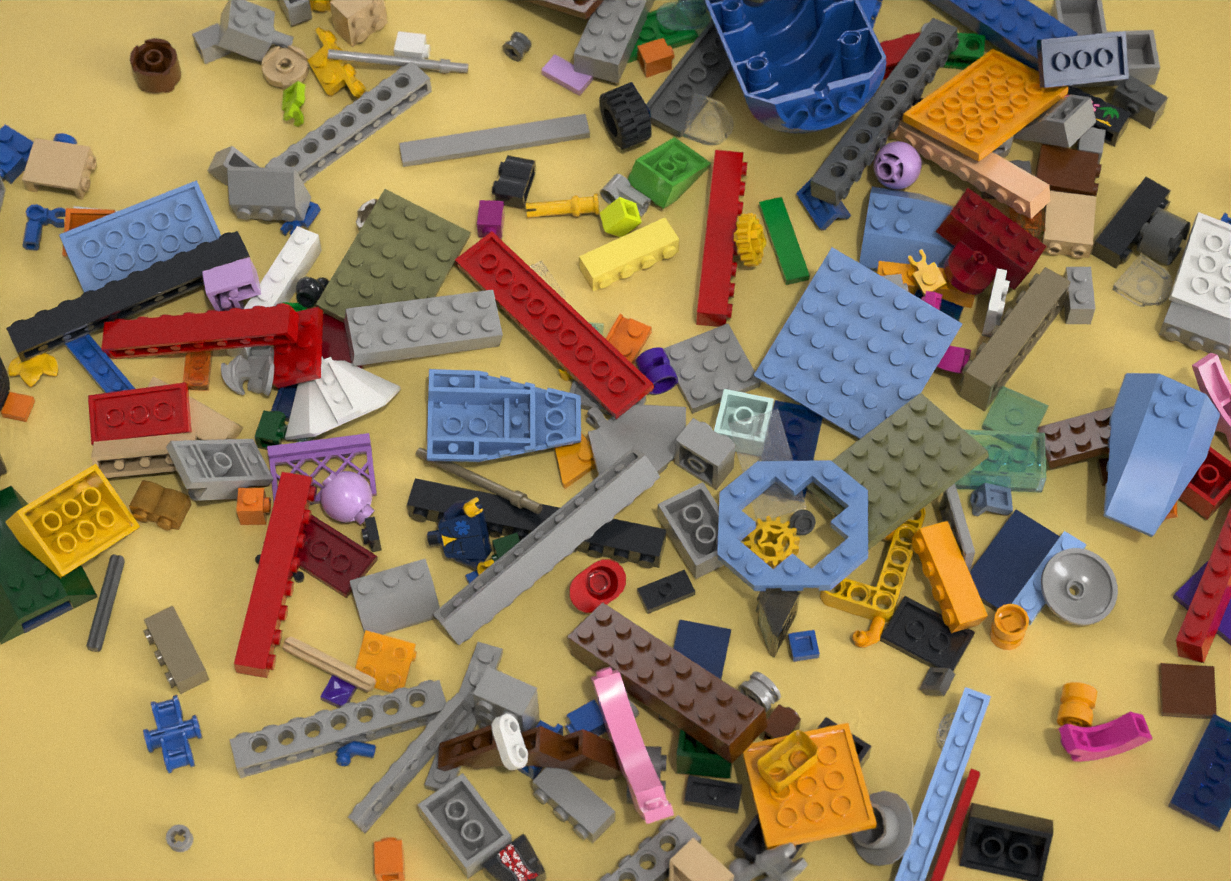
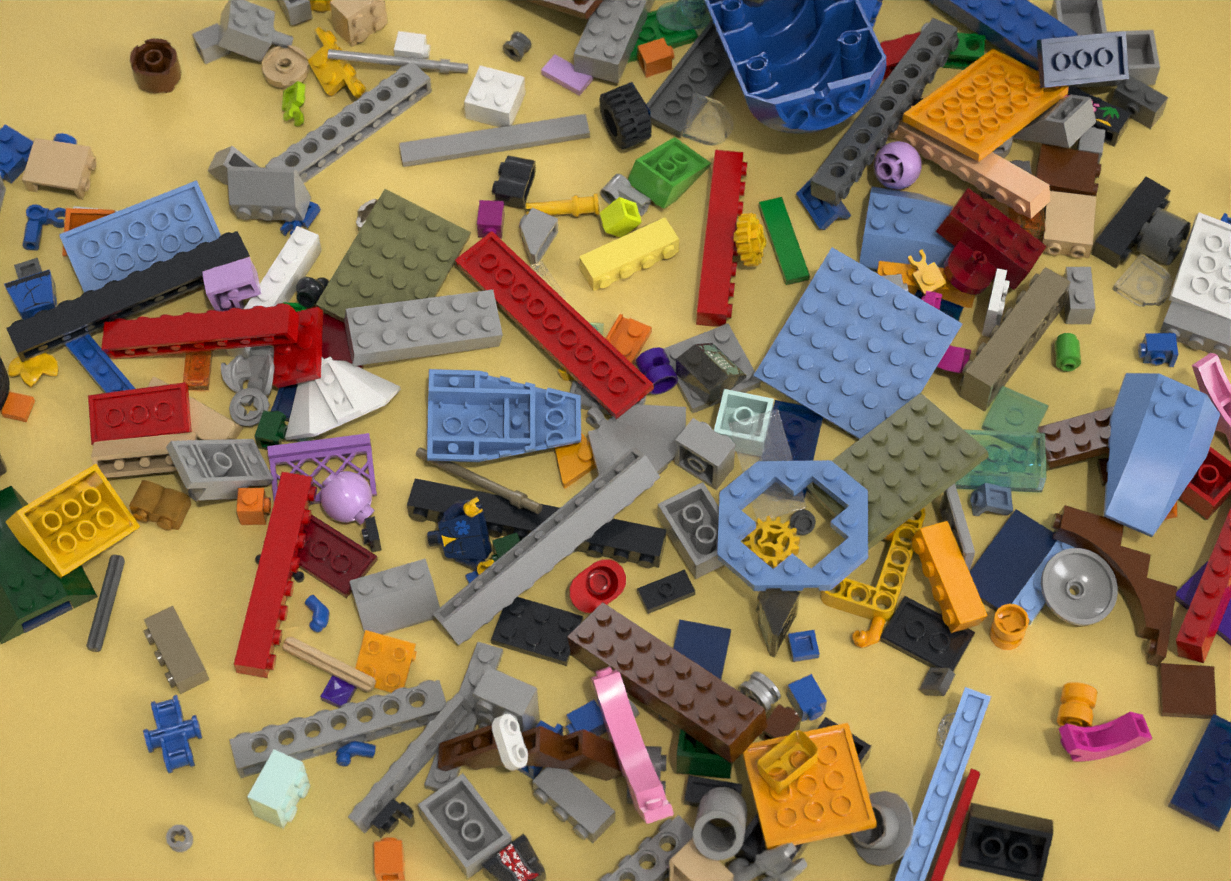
(28, 268): none -> dark grey plate
(32, 294): none -> blue torso
(247, 397): none -> light grey gear
(279, 789): none -> light aqua brick
(320, 613): none -> blue arm
(388, 818): none -> black bracket
(494, 97): none -> white brick
(536, 630): none -> black plate
(537, 233): none -> light grey slope
(708, 371): none -> clear smoke slope
(715, 841): none -> light grey piece
(806, 698): none -> blue brick
(1067, 352): none -> bright green brick
(1148, 599): none -> reddish brown arch
(1159, 348): none -> blue brick

